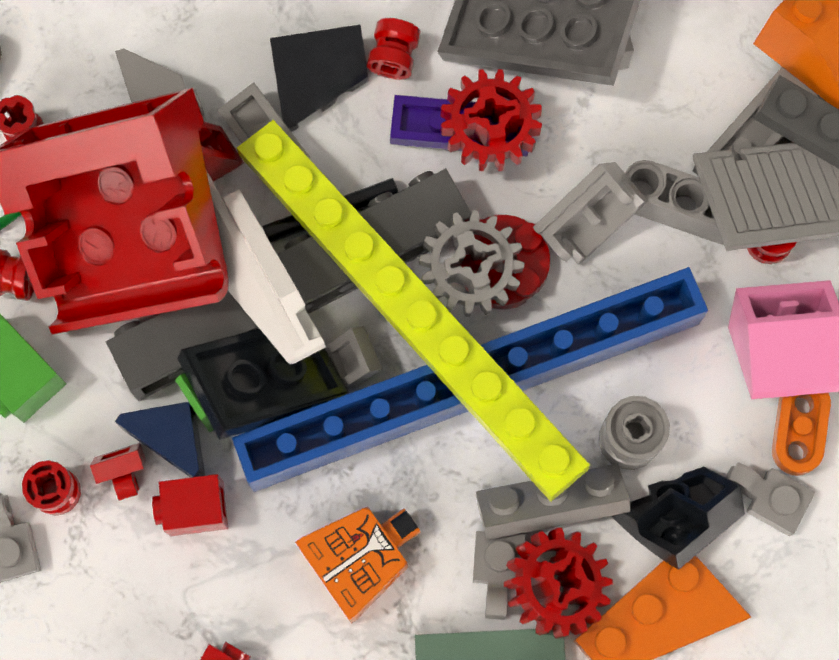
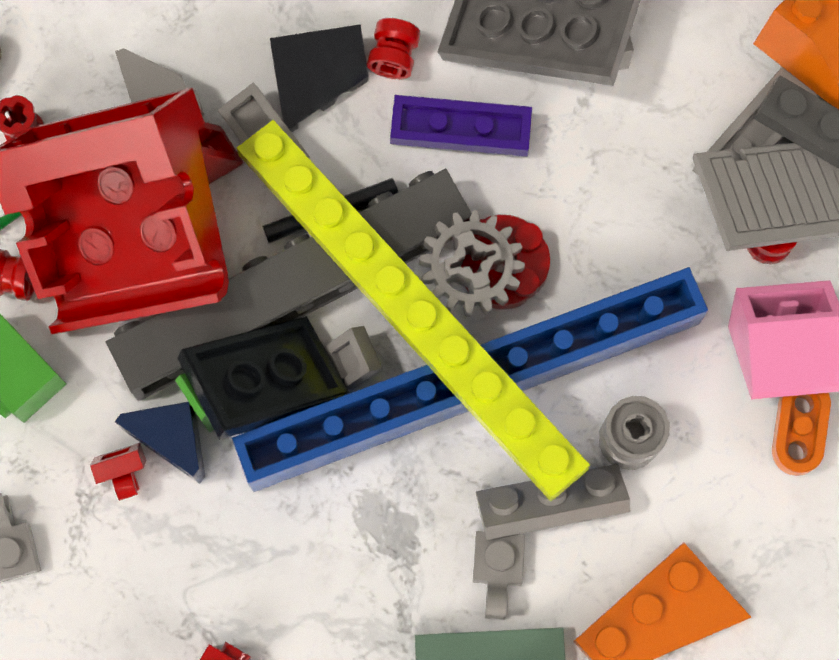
(60, 493): red wheel -> none
(191, 505): red brick -> none
(261, 281): white wedge -> none
(359, 557): torso -> none
(508, 114): red gear -> none
(540, 592): red gear -> none
(590, 213): light grey hinge -> none
(662, 203): light grey beam -> none
(683, 514): black slope -> none
(774, 498): light grey plate -> none

